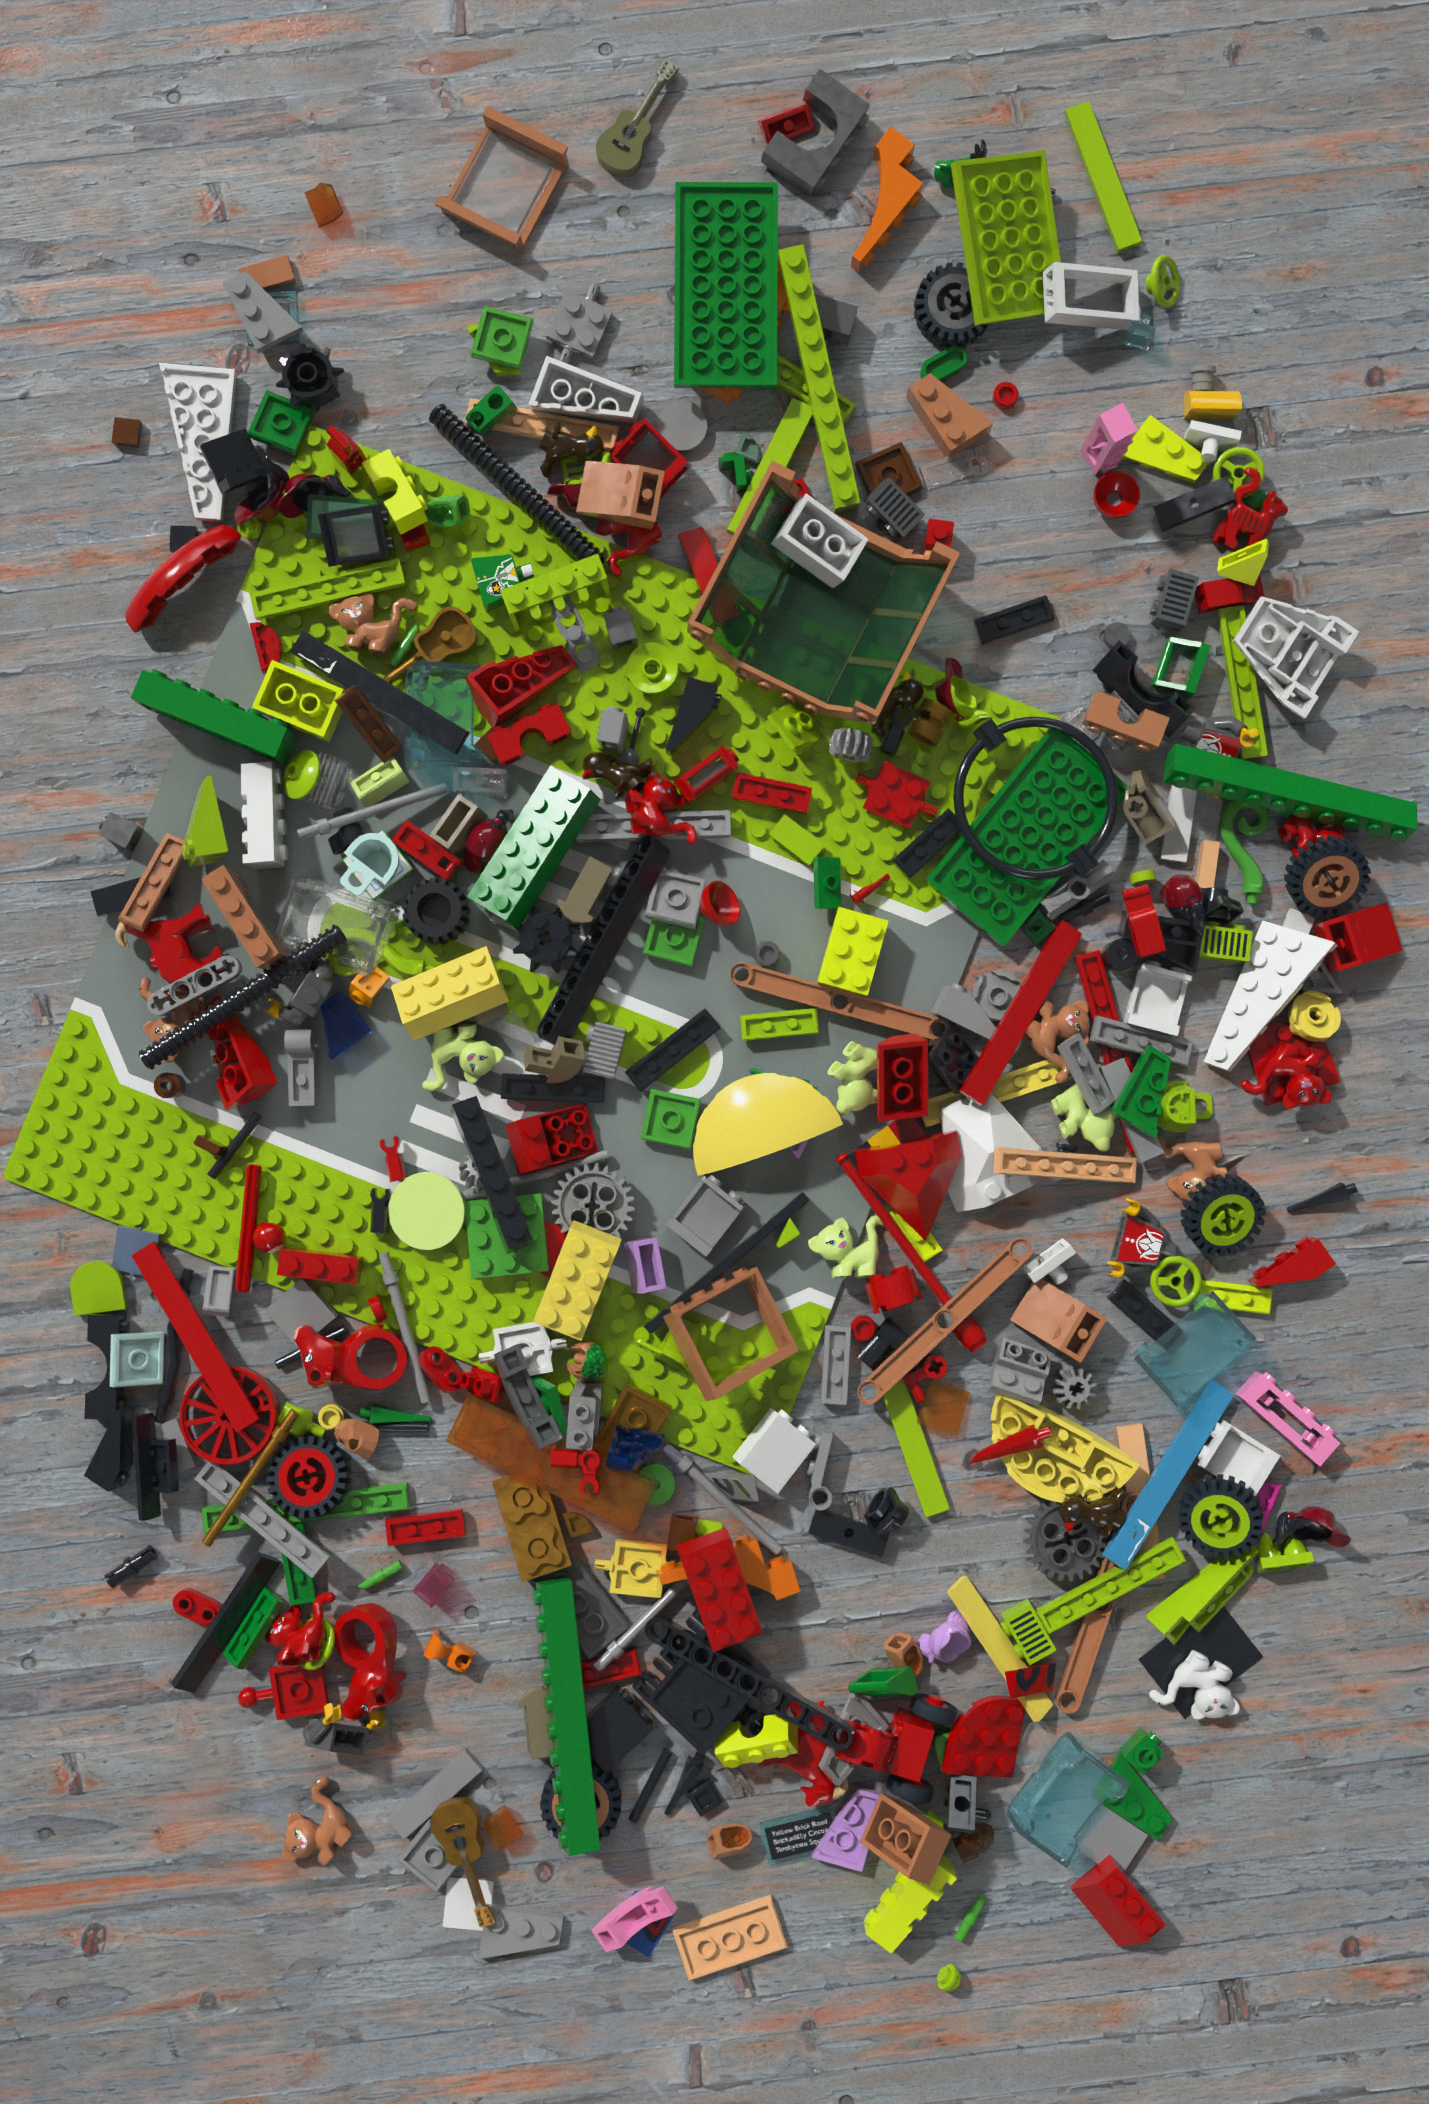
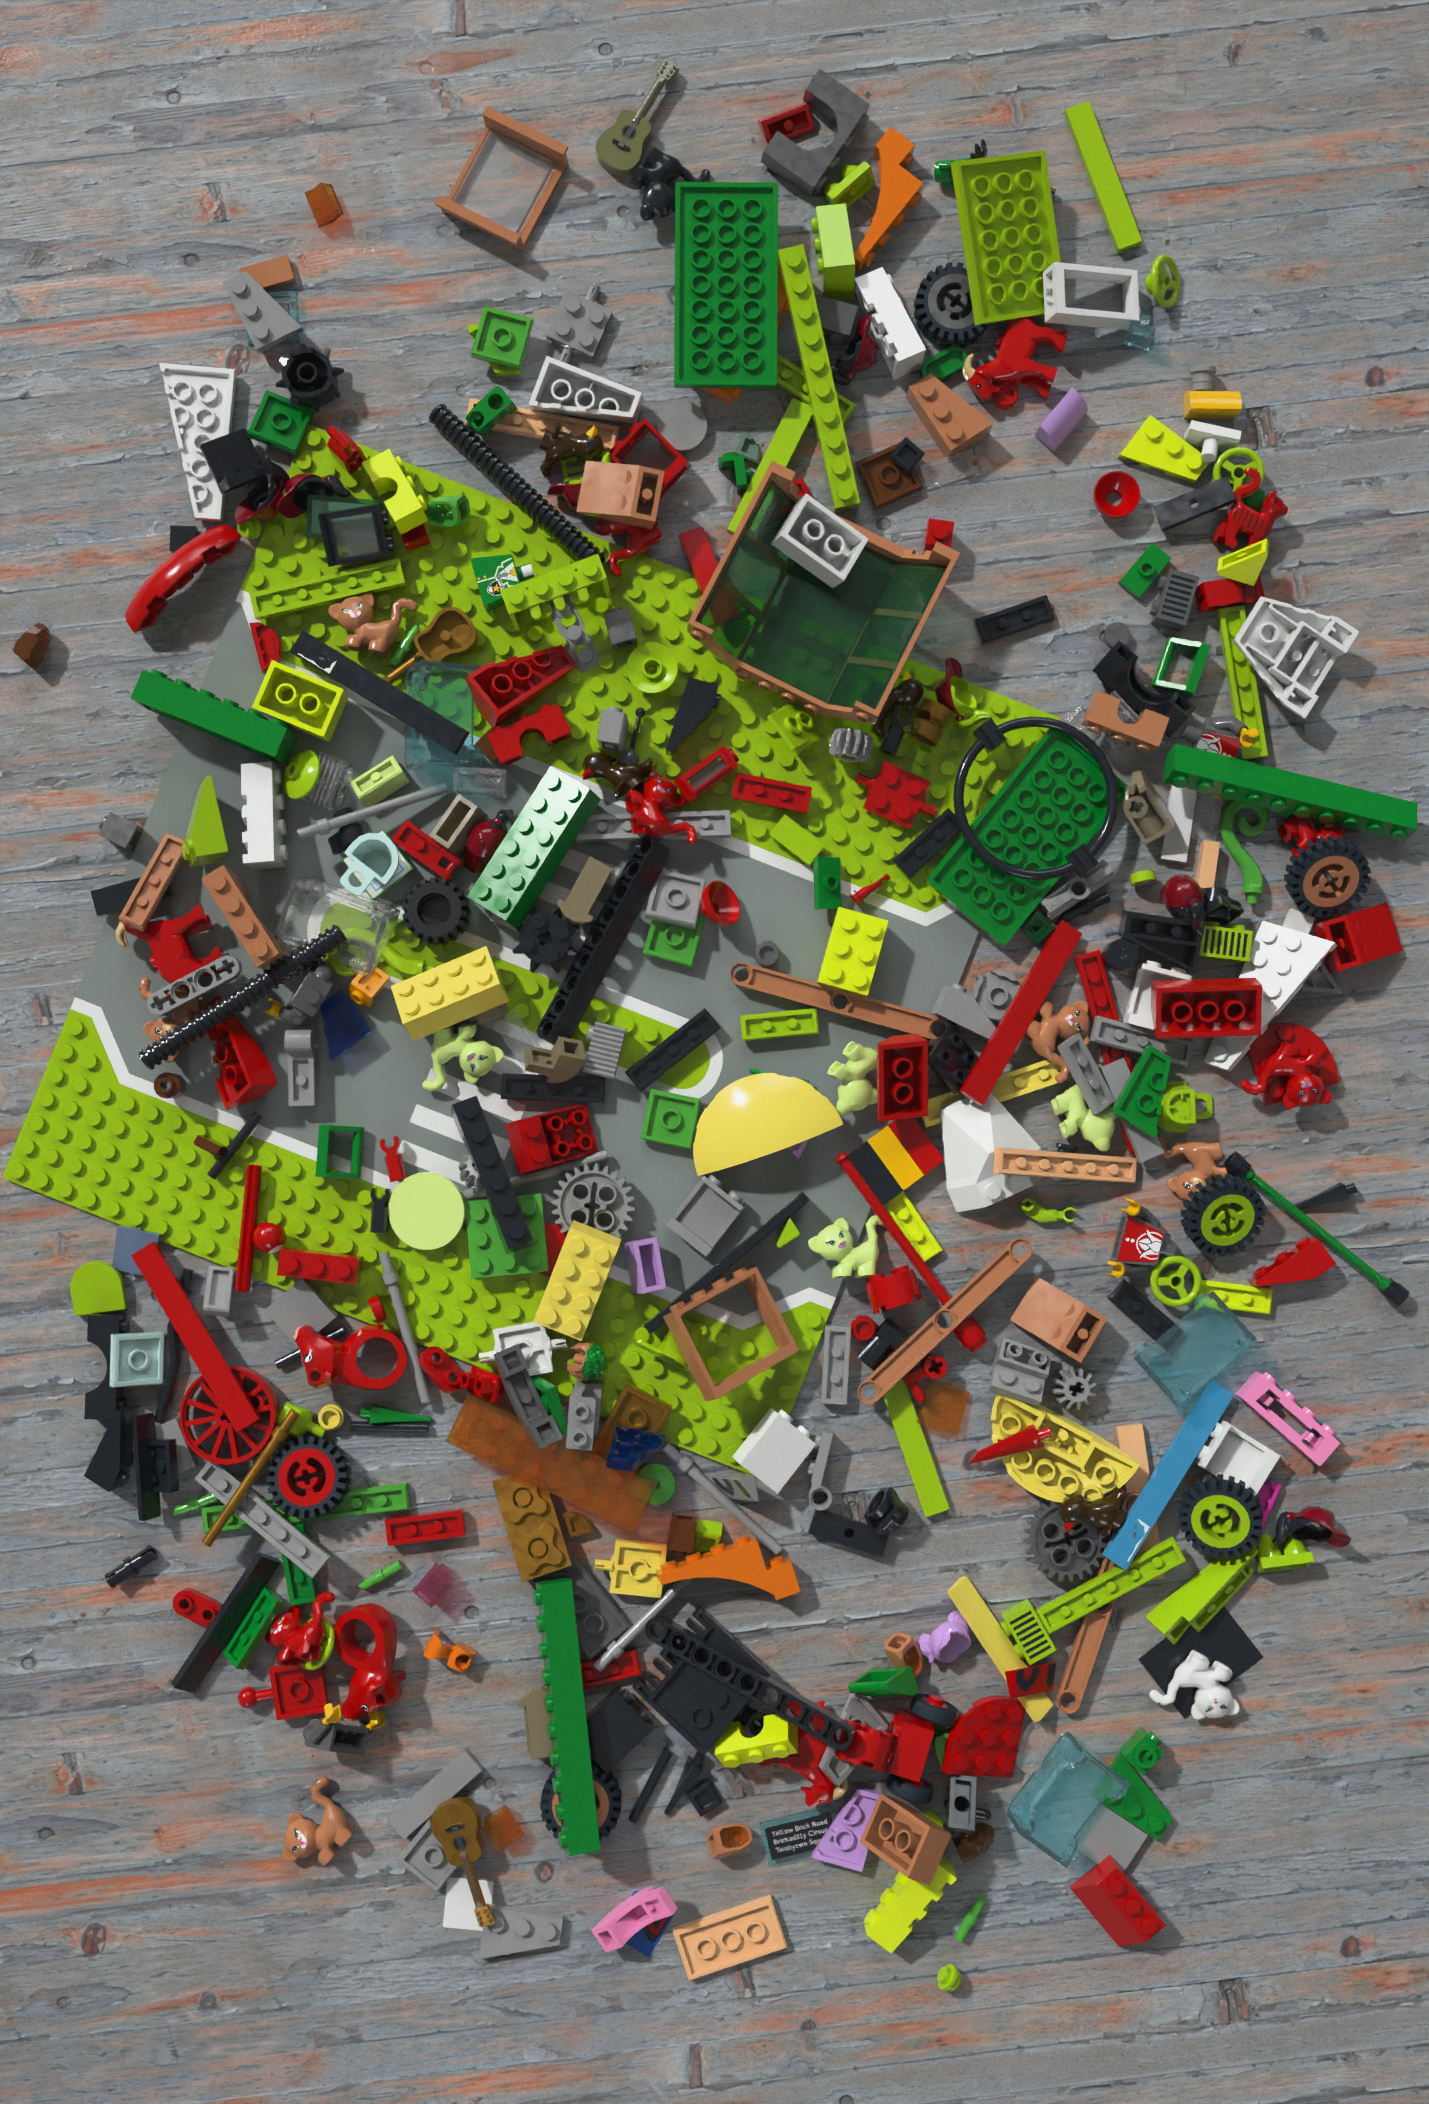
(33, 645): none -> reddish brown rock
(126, 432): reddish brown tile -> none
(195, 1504): none -> bright green piece
(325, 1149): none -> green tile
(357, 1436): nougat rock -> none
(368, 723): reddish brown tile -> none
(588, 1460): red bar -> none
(658, 196): none -> black animal
(719, 1589): red brick -> none
(835, 251): none -> lime wedge
(855, 183): none -> lime tile
(859, 355): none -> hair
(890, 323): none -> white wedge
(893, 508): dark grey brick -> none
(906, 455): none -> black tile
(912, 1176): red wedge -> none
(1015, 360): none -> red animal
(1042, 1215): none -> lime arm
(1050, 1263): white tile -> none
(1062, 420): none -> lavender brick
(1109, 440): bright pink brick -> none
(1143, 921): red piece -> none
(1144, 570): none -> green plate
(1206, 1007): none -> red slope
(1304, 1025): light yellow plate -> none
(1392, 1291): none -> green hose

